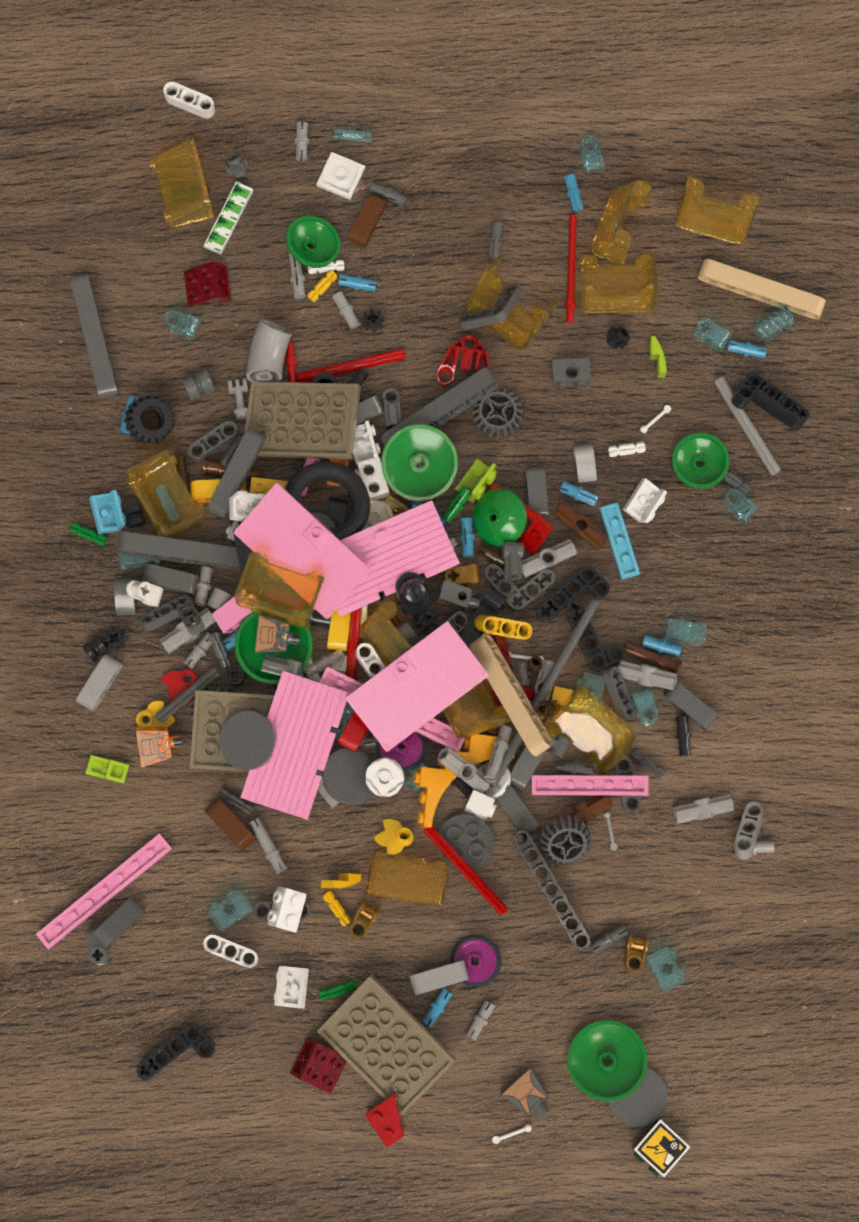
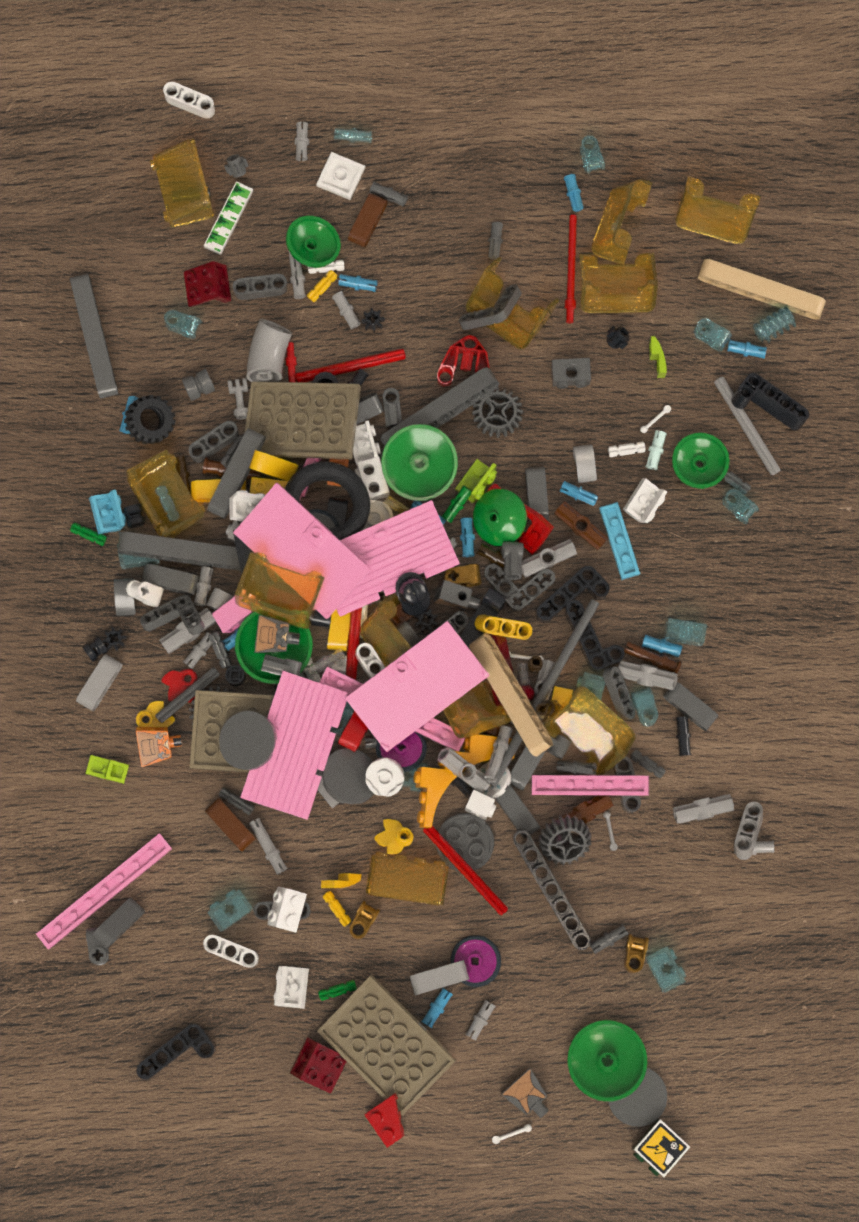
(268, 291): none -> dark grey beam
(273, 465): none -> yellow beam
(656, 450): none -> light aqua pin

